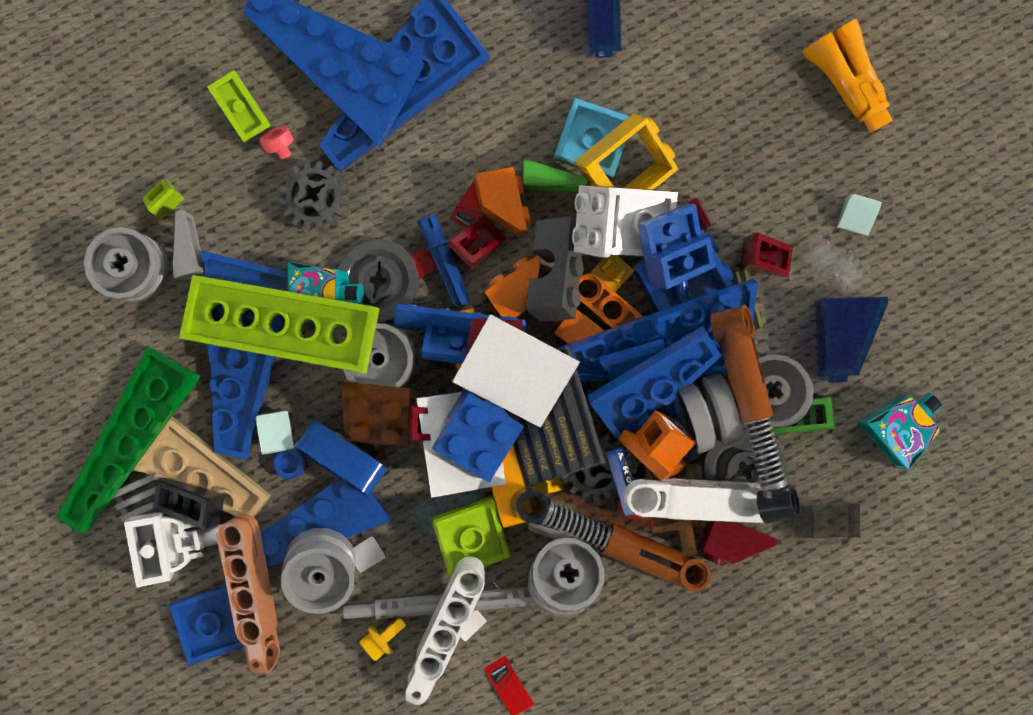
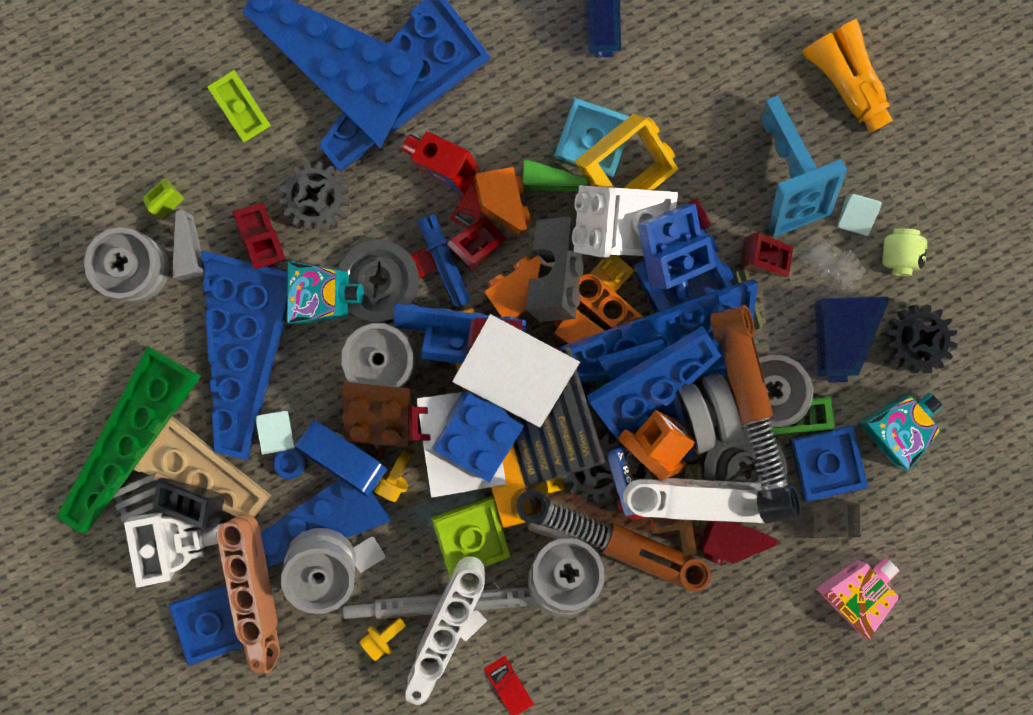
(258, 236): none -> dark red slope
(277, 141): coral tile -> none
(288, 343): lime plate -> none
(392, 483): none -> yellow piece
(442, 161): none -> red torso
(811, 190): none -> dark azure piece
(828, 463): none -> blue tile
(862, 594): none -> torso
(904, 251): none -> yellowish green head
(929, 348): none -> black gear

